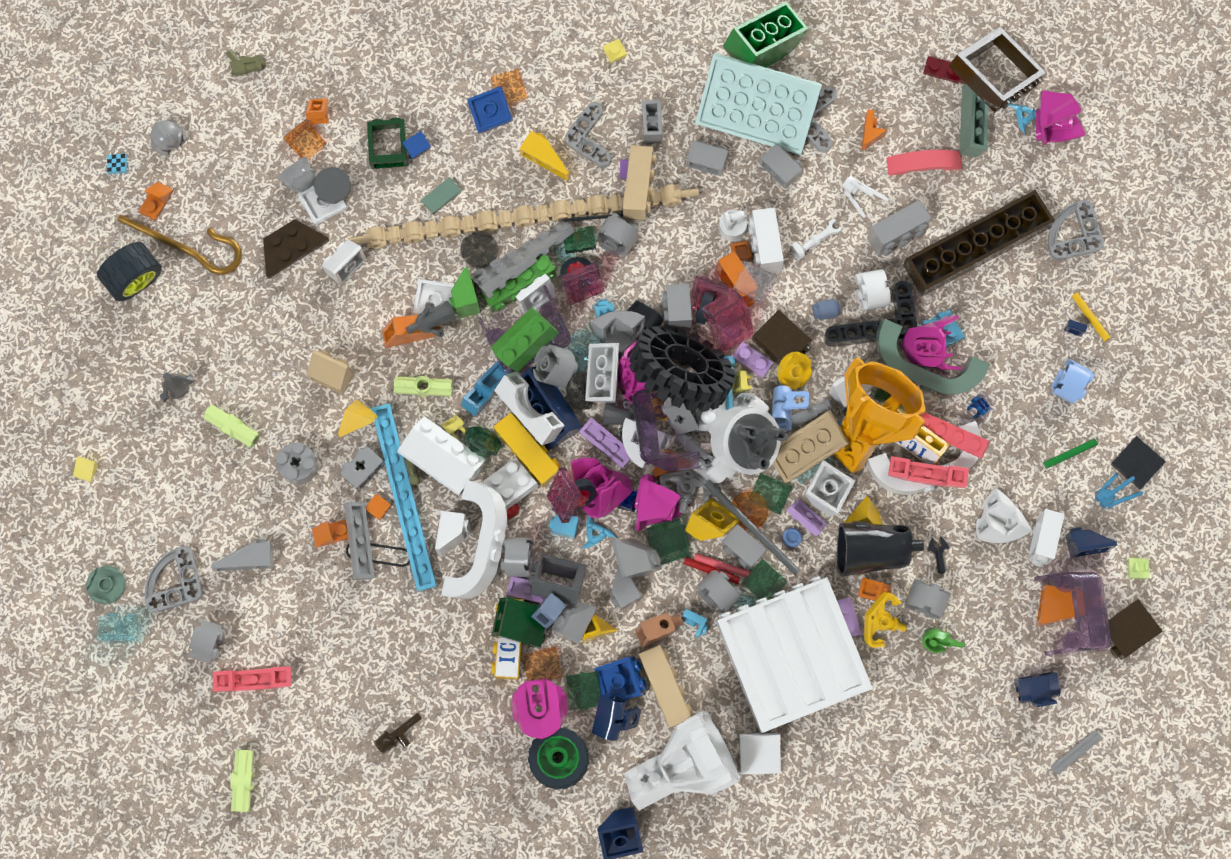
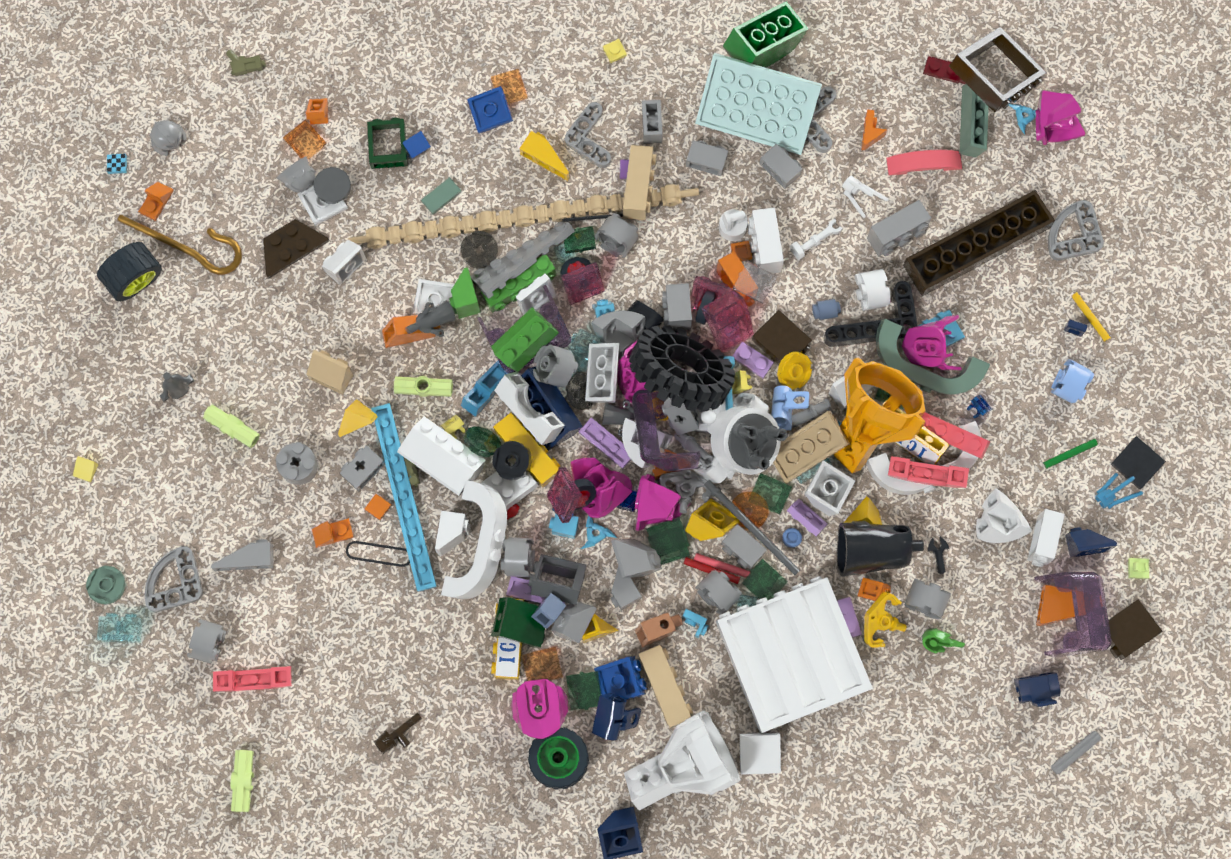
(359, 541): light grey plate -> none
(522, 457): none -> black plate

